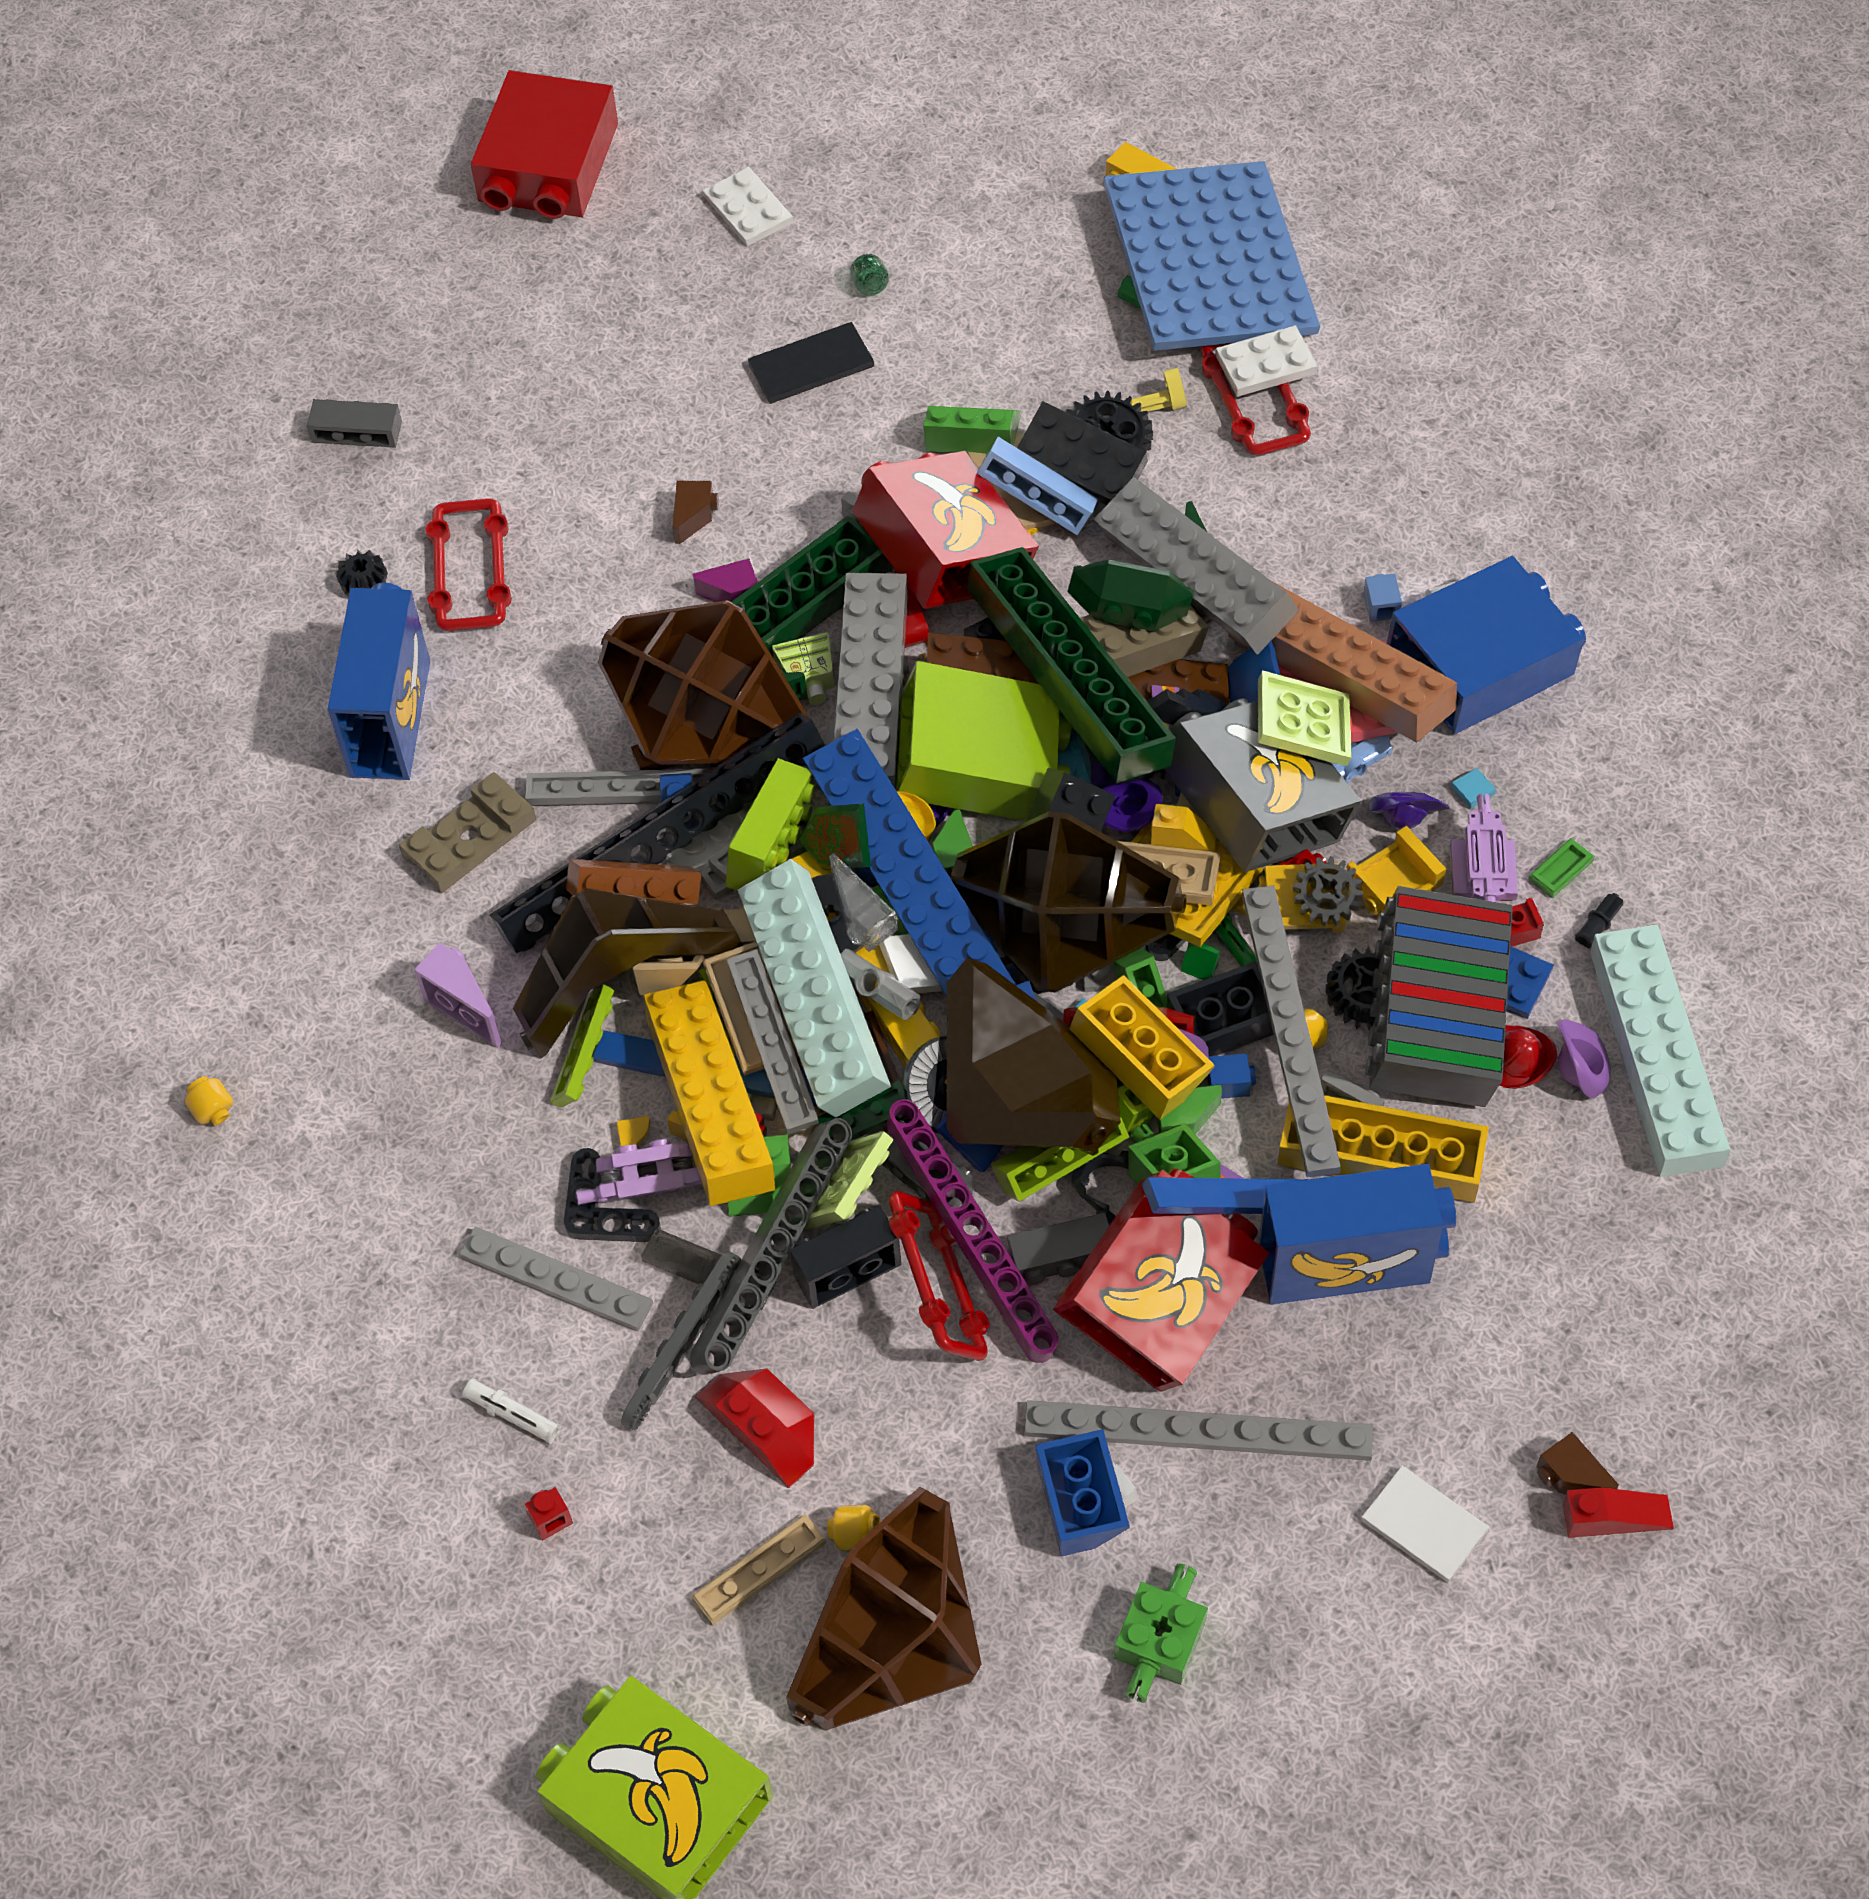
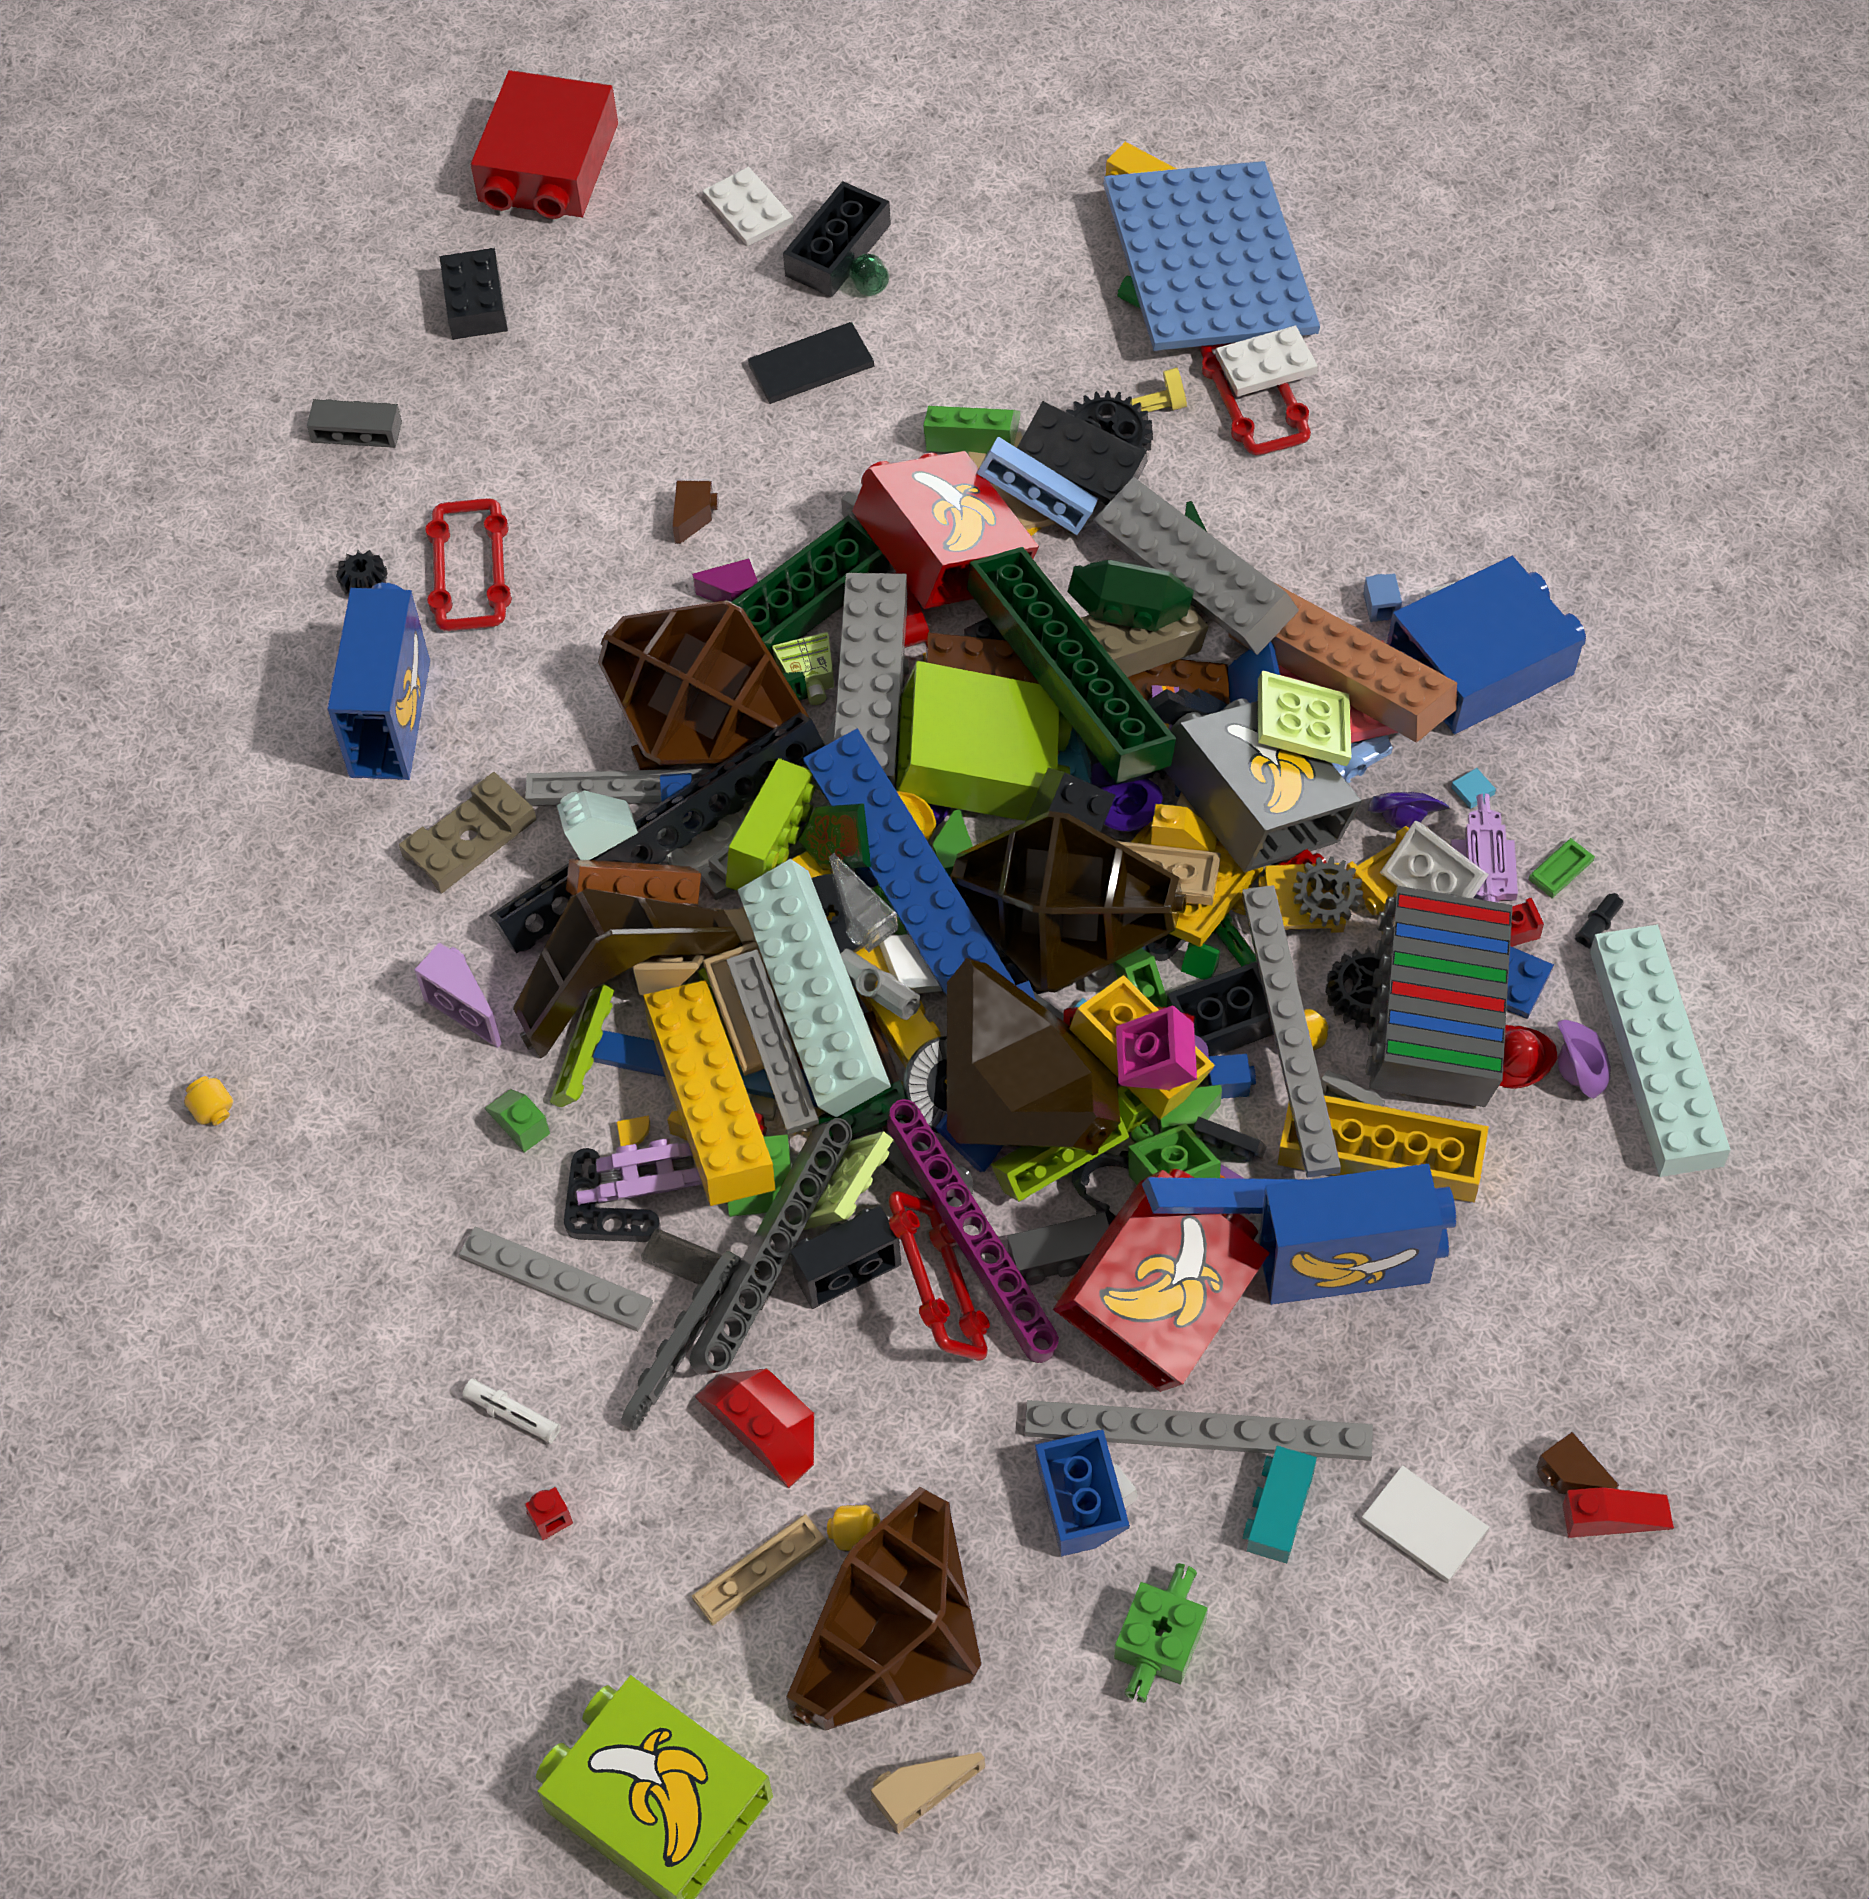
(473, 293): none -> black brick
(519, 1119): none -> bright green slope
(595, 822): none -> light aqua slope
(835, 236): none -> black brick
(920, 1787): none -> tan slope
(1157, 1050): none -> dark pink slope
(1241, 1144): none -> black plate
(1279, 1504): none -> teal brick
(1432, 865): none -> white tile

